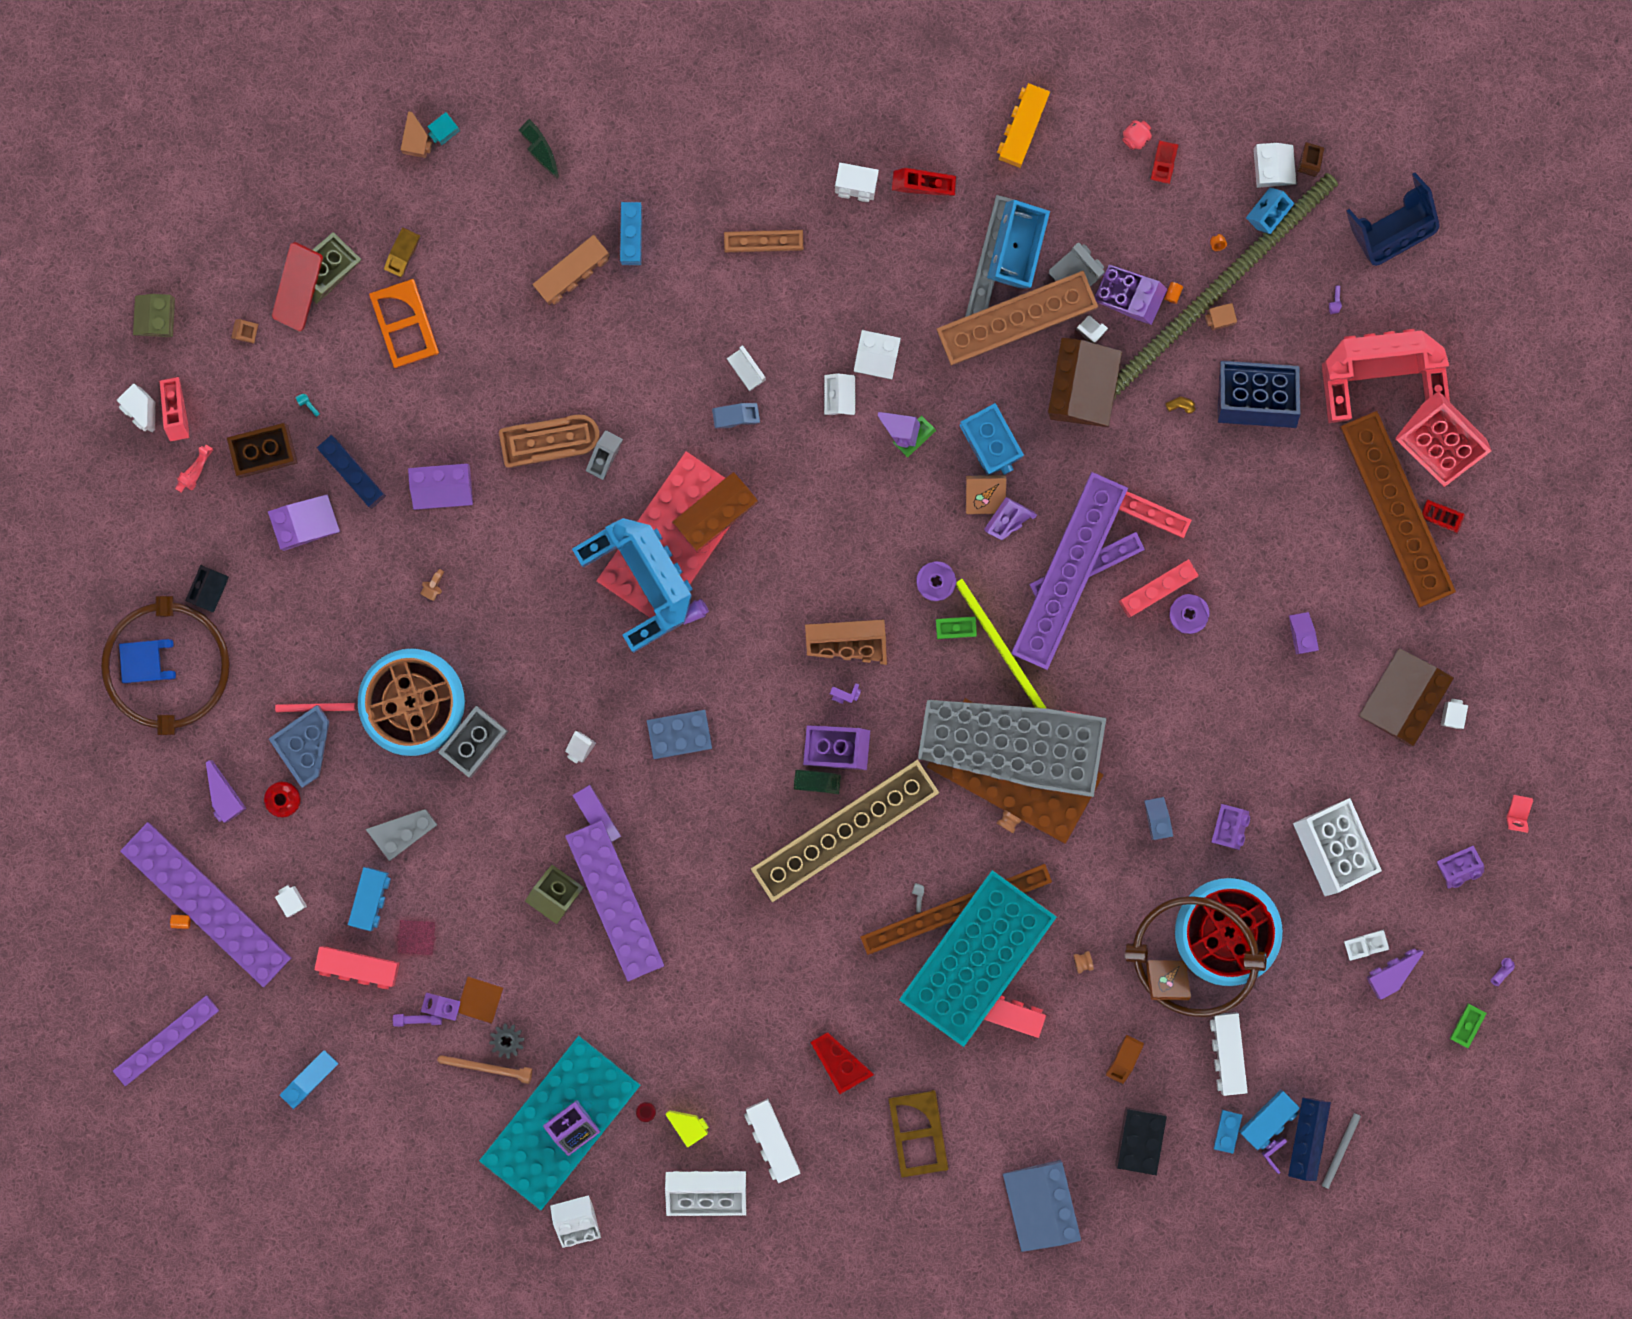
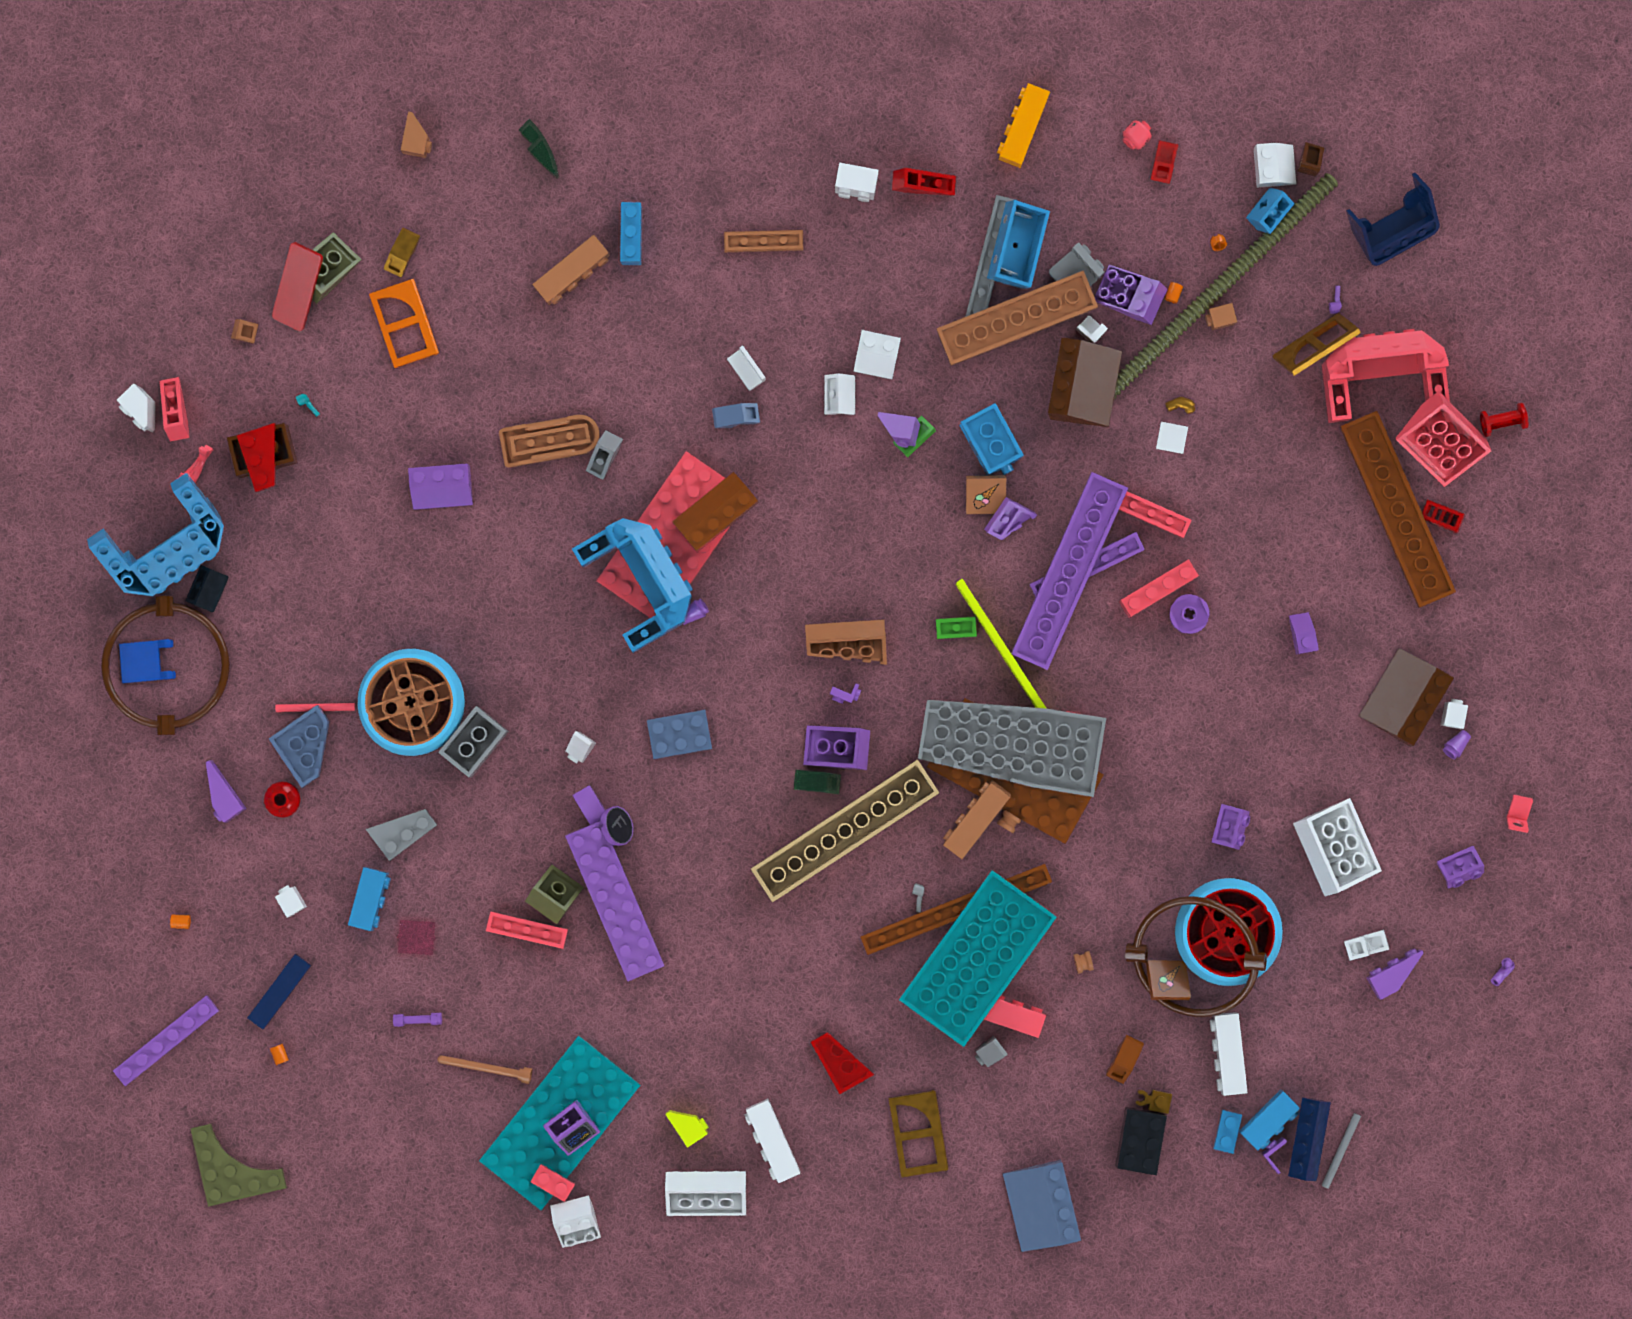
(154, 315): olive slope -> none
(171, 558): none -> dark azure wedge
(206, 904): medium lavender plate -> none
(226, 1177): none -> olive plate
(259, 454): none -> red wing
(279, 991): none -> dark blue tile
(279, 1054): none -> orange hinge
(303, 522): medium lavender slope -> none
(308, 1079): dark azure slope -> none
(351, 471): dark blue brick -> none
(356, 966): coral brick -> none
(431, 589): nougat piece -> none
(441, 1006): medium lavender bracket -> none
(443, 129): teal brick -> none
(480, 1000): dark orange sticker -> none
(507, 1032): dark grey gear -> none
(527, 930): none -> coral plate
(552, 1182): none -> coral plate
(617, 826): none -> black tile
(646, 1112): dark red tile -> none
(946, 576): medium lavender plate -> none
(977, 818): none -> nougat brick
(990, 1052): none -> light grey slope
(1157, 1101): none -> pearl gold plate
(1158, 818): sand blue slope -> none
(1172, 437): none -> white sticker
(1259, 394): dark blue slope -> none
(1287, 355): none -> pearl gold window
(1456, 745): none -> medium lavender cone
(1467, 1025): bright green plate -> none
(1504, 419): none -> red hose

